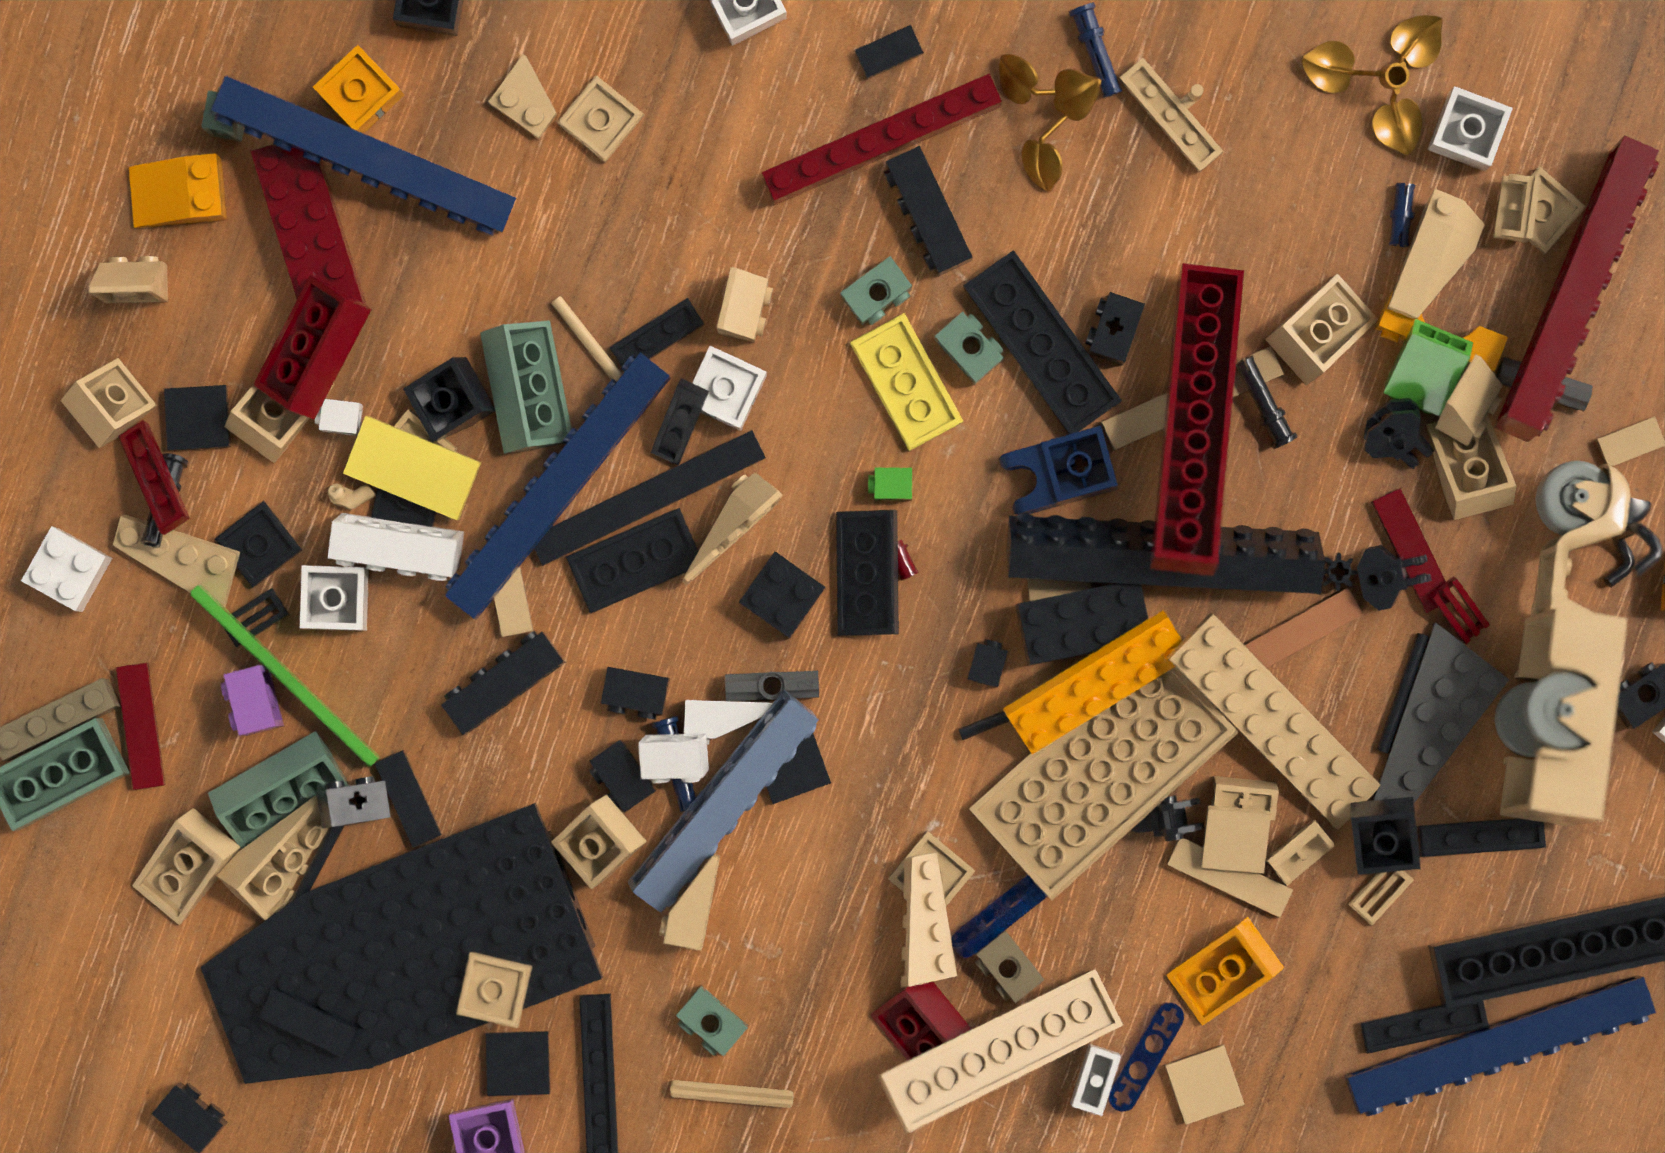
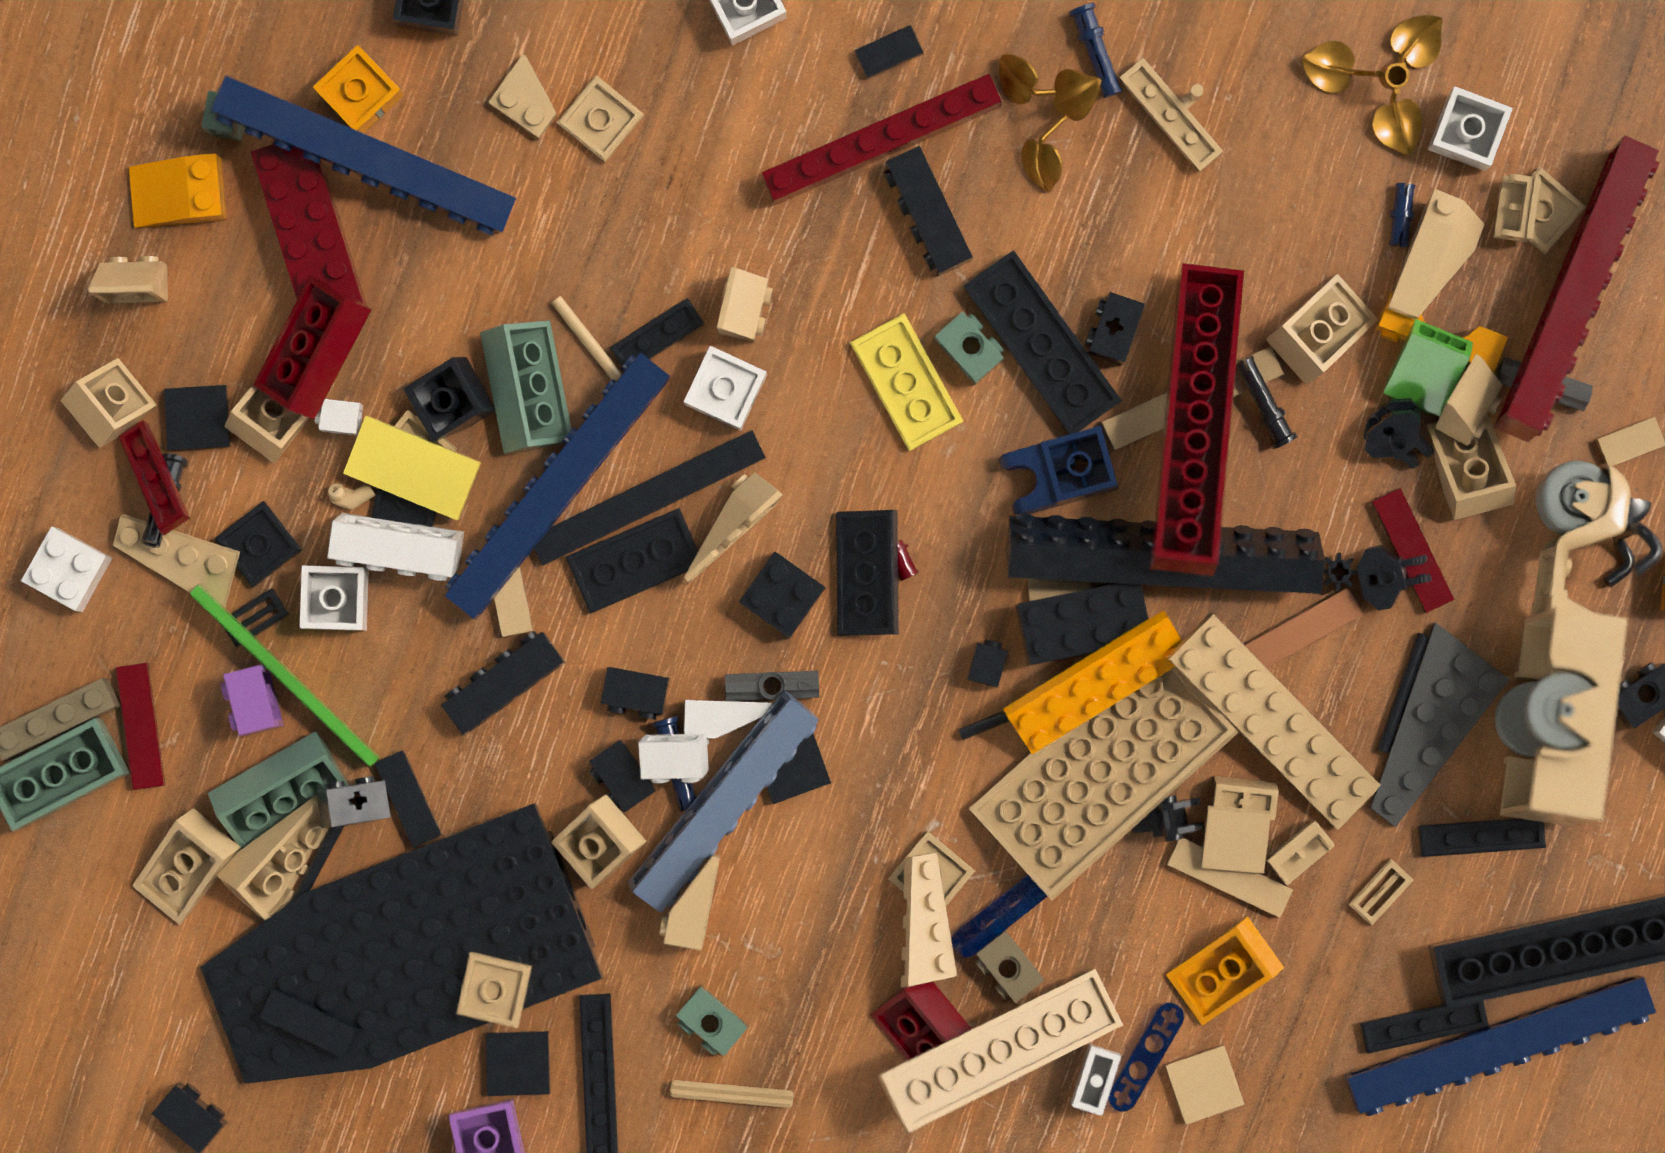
(679, 421): black tile -> none
(886, 275): sand green brick -> none
(891, 484): bright green brick -> none
(1385, 835): black brick -> none
(1474, 629): dark red tile -> none

